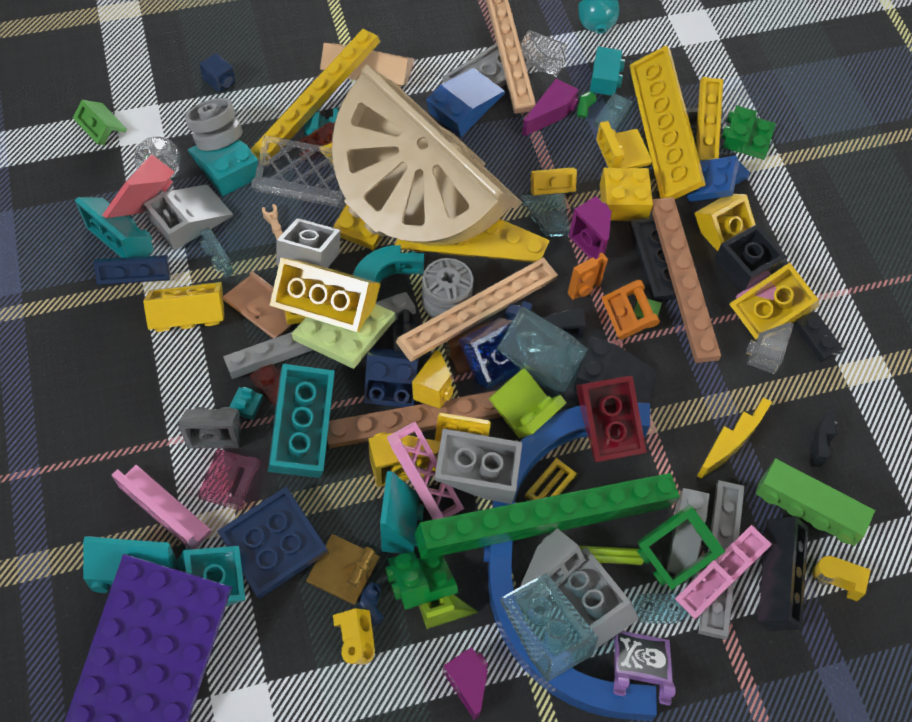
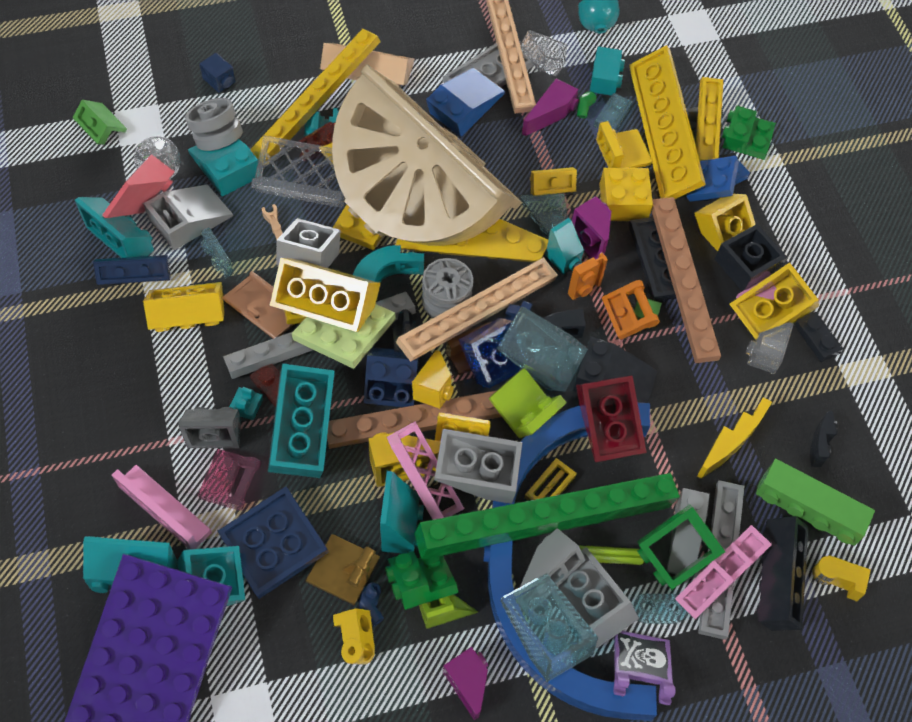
(564, 247): none -> teal slope

